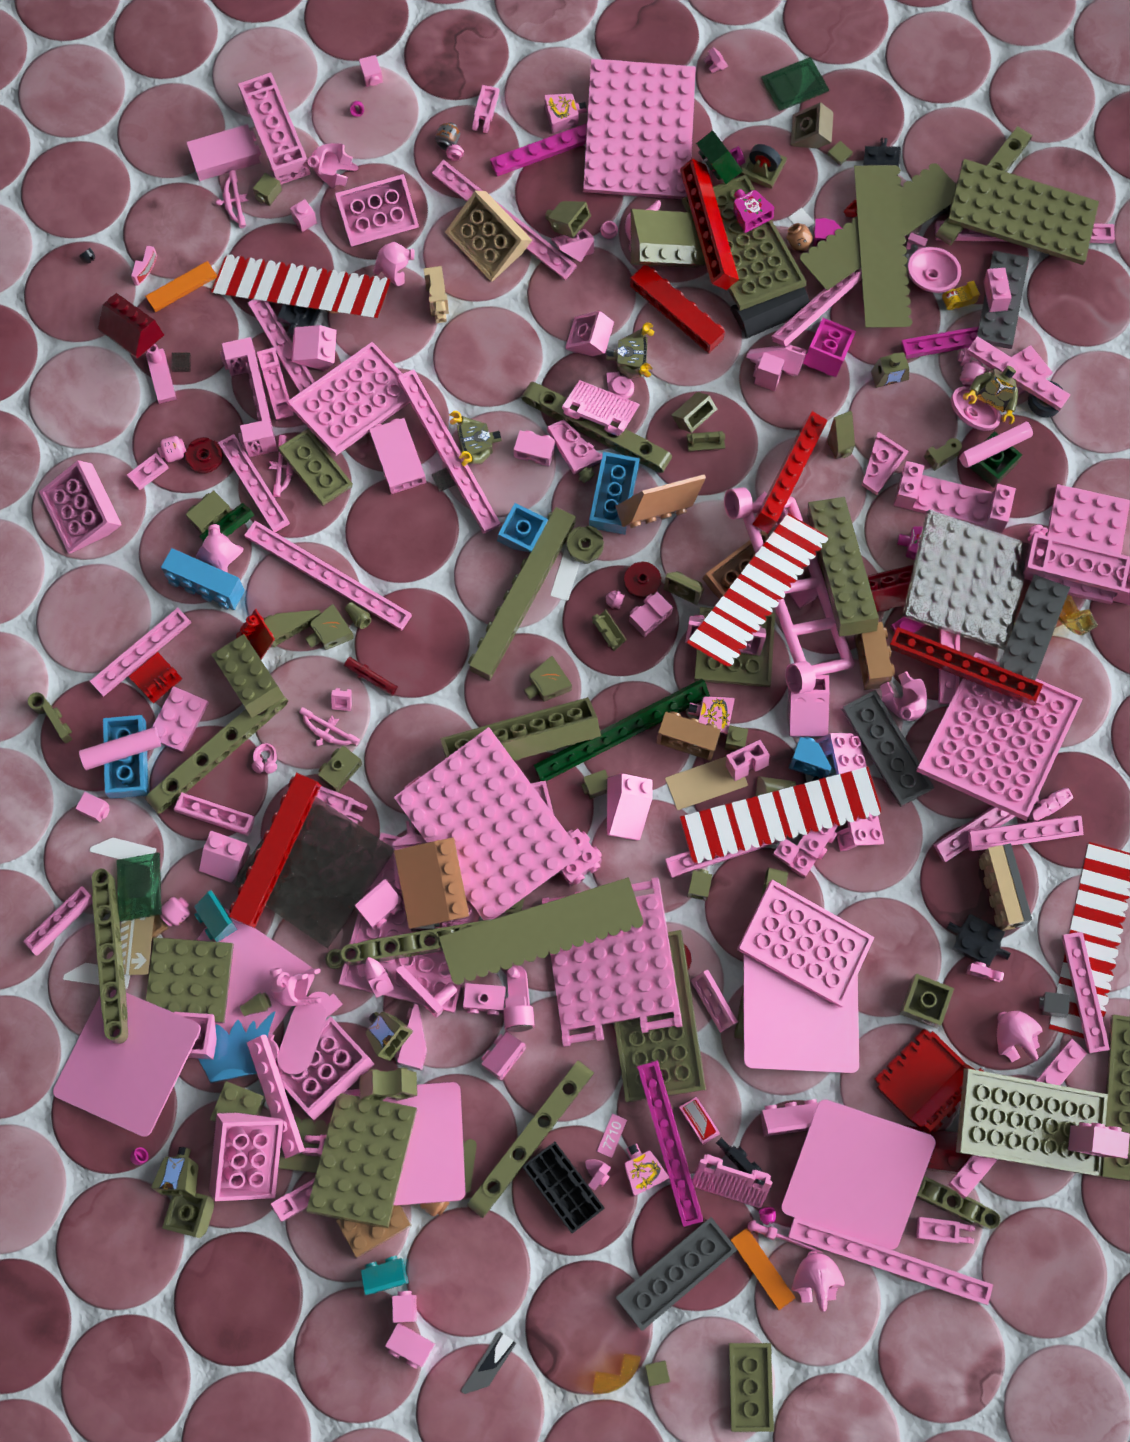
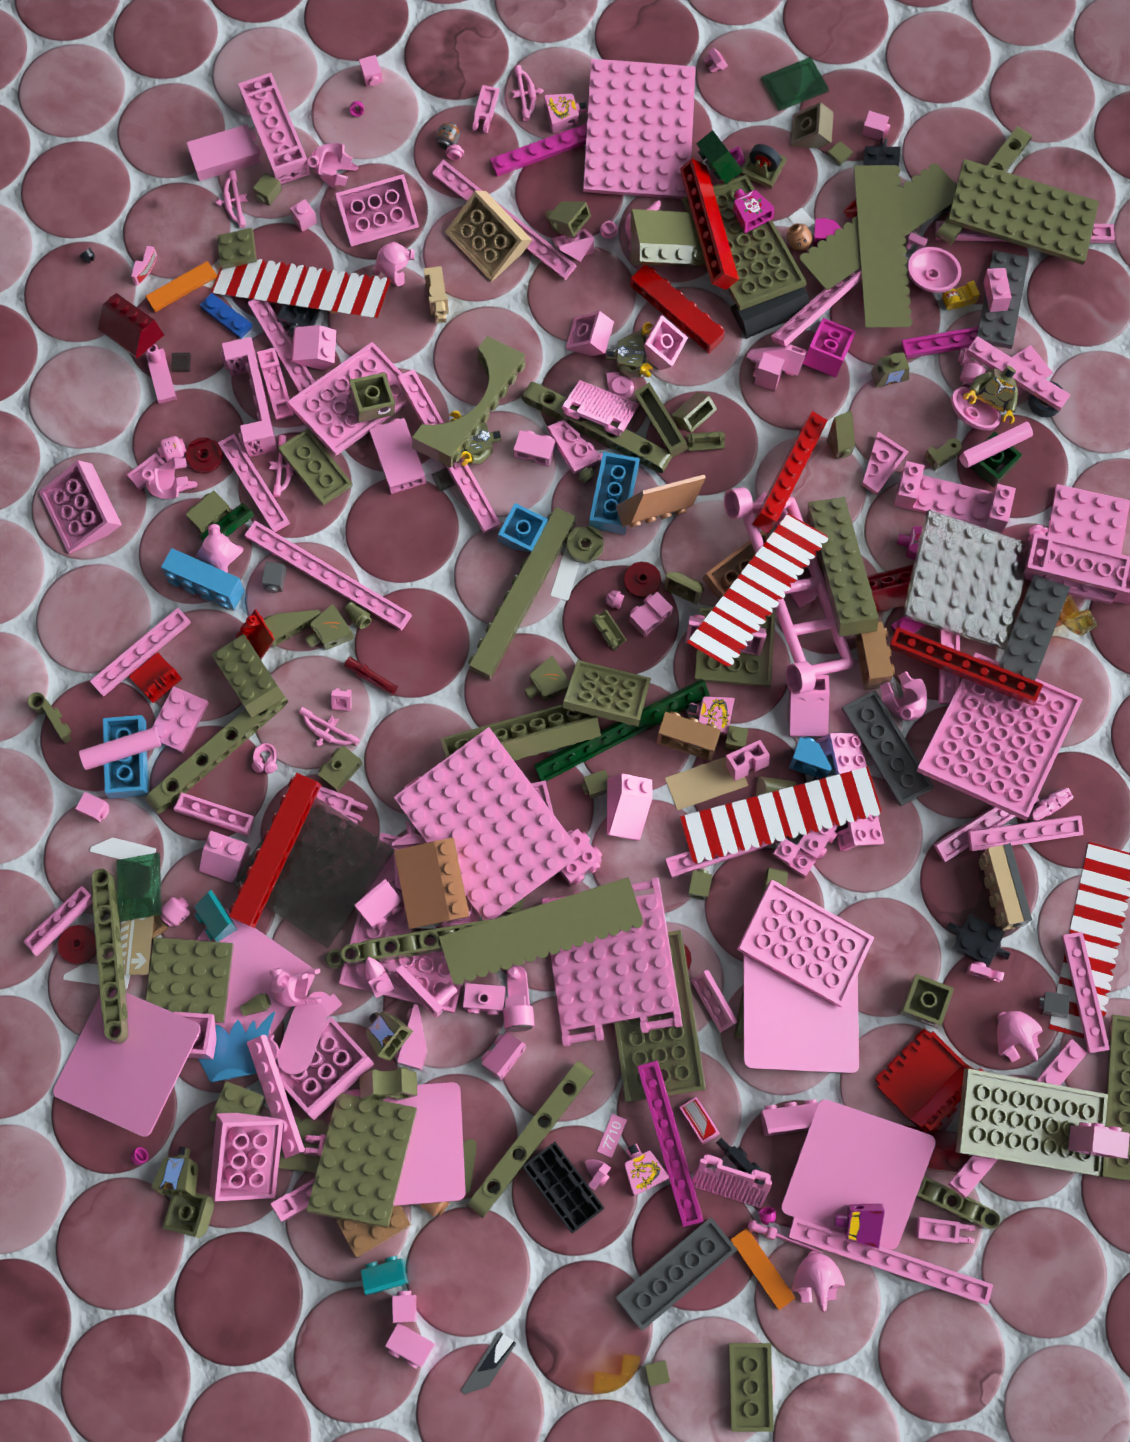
(80, 954): none -> dark red plate
(162, 481): none -> bright pink piece
(226, 316): none -> blue plate
(236, 248): none -> olive plate
(274, 577): none -> dark grey brick
(371, 397): none -> olive brick
(448, 440): none -> olive arch
(521, 93): none -> bright pink piece
(607, 693): none -> olive plate
(661, 420): none -> olive brick
(664, 344): none -> bright pink slope
(862, 1223): none -> magenta torso
(876, 125): none -> bright pink brick

